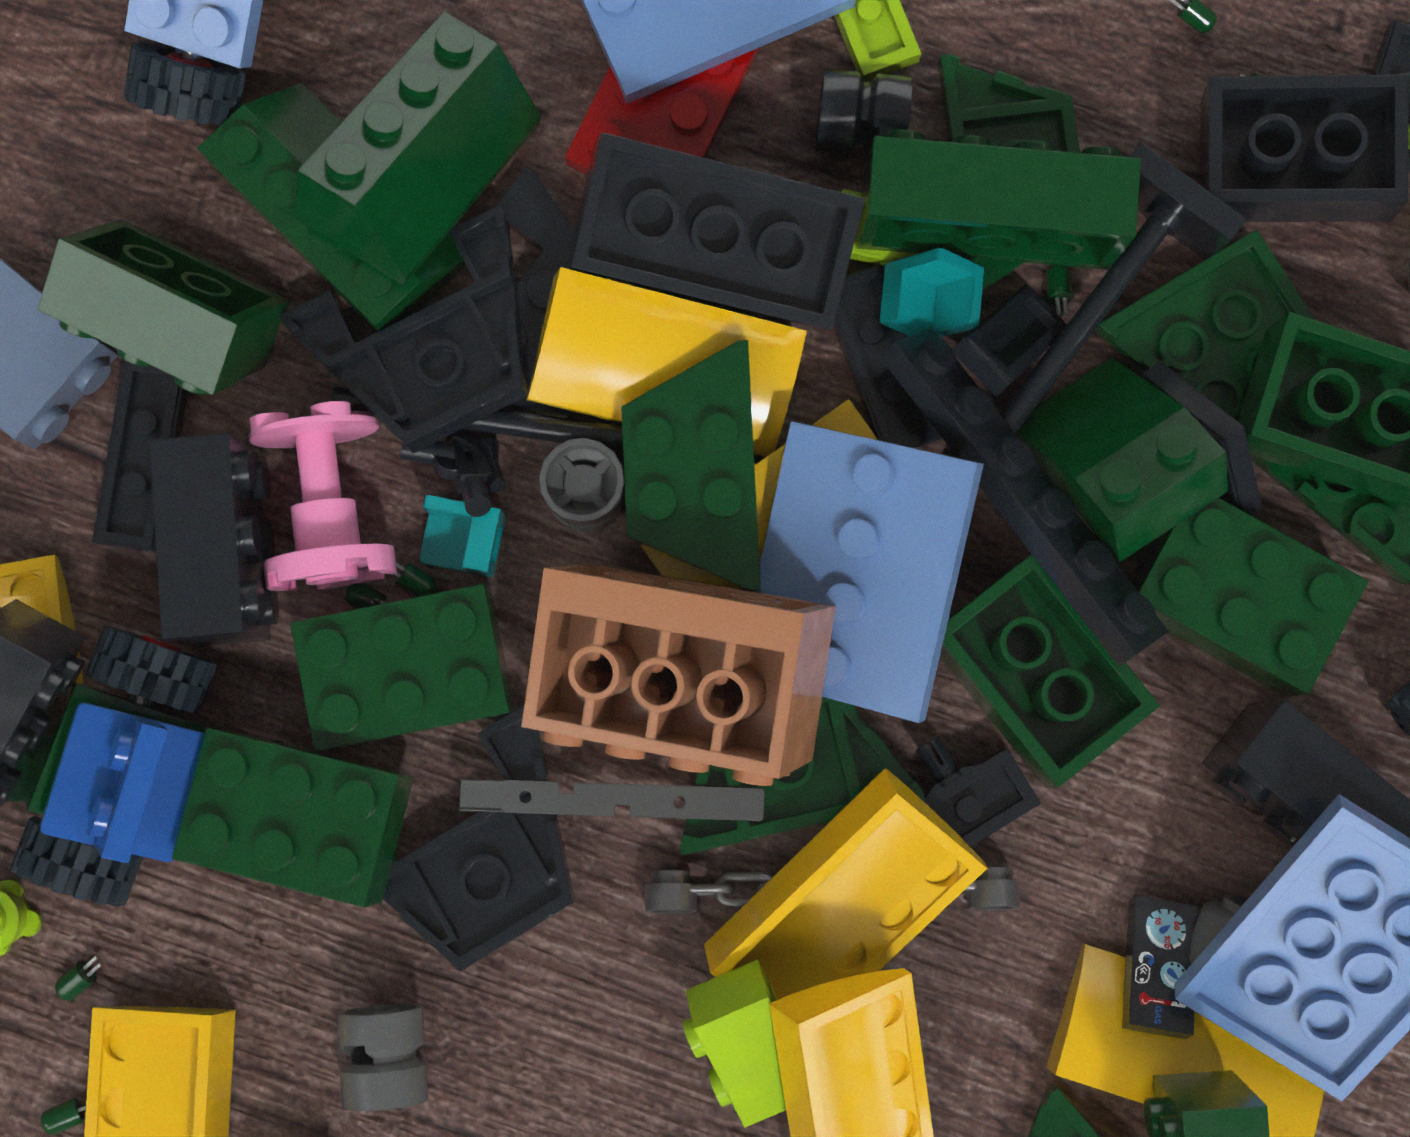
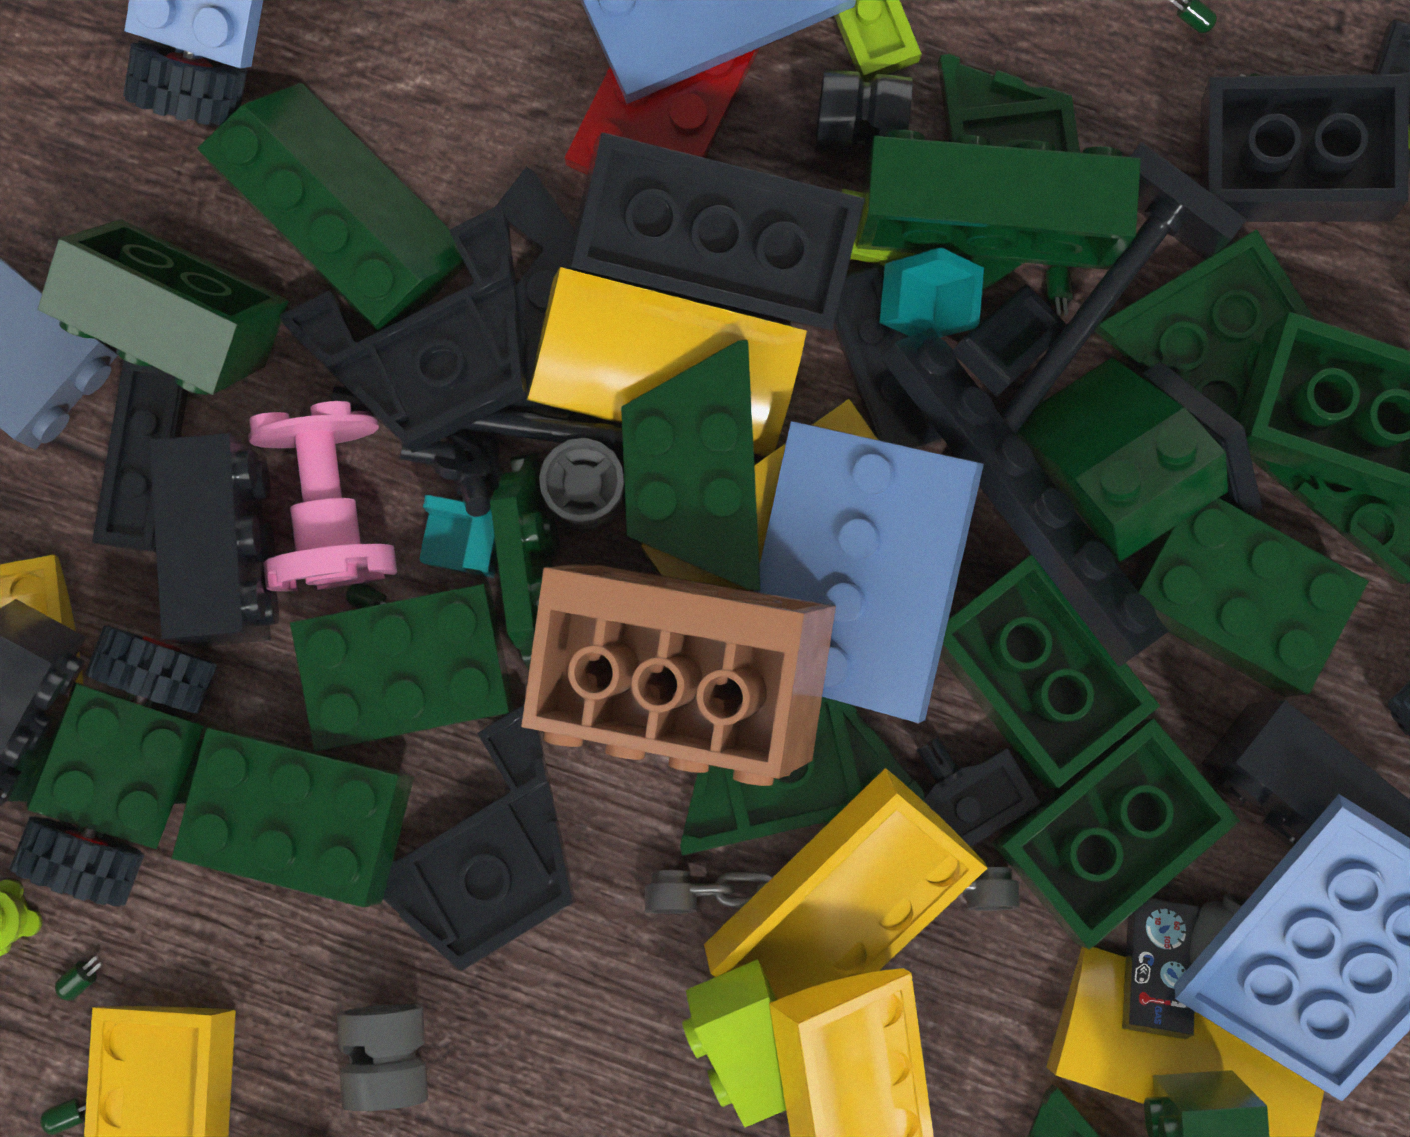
(122, 783): blue bracket -> none
(415, 580): dark green piece -> none
(417, 150): dark green slope -> none
(523, 547): none -> dark green wing
(601, 798): dark grey piece -> none
(1115, 833): none -> dark green brick

